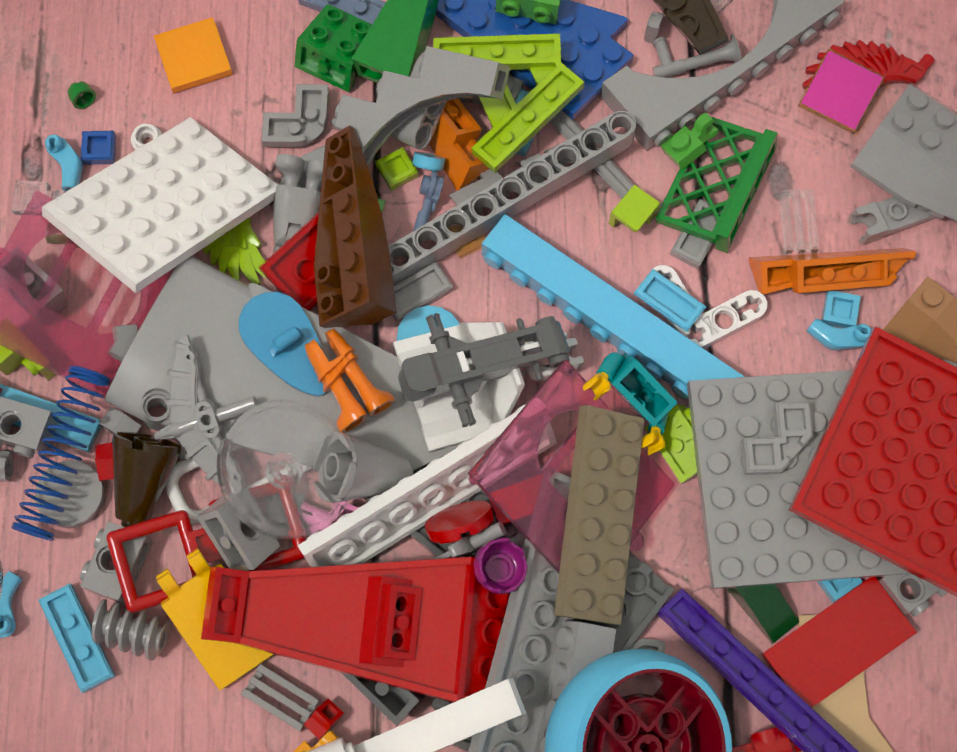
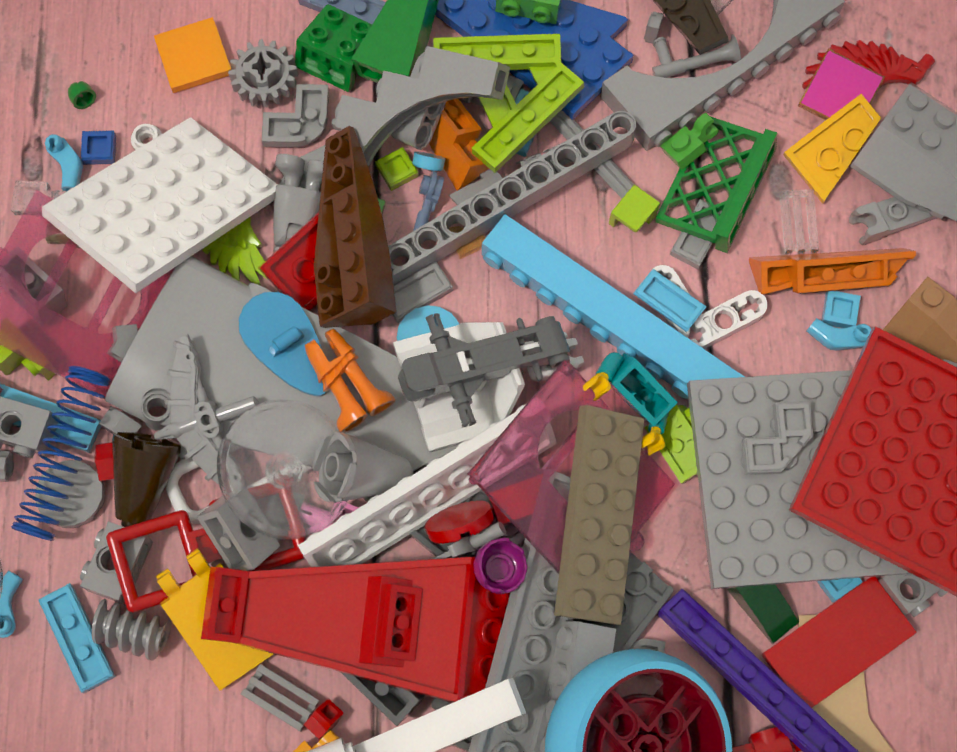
(249, 68): none -> light grey gear
(831, 147): none -> yellow wing

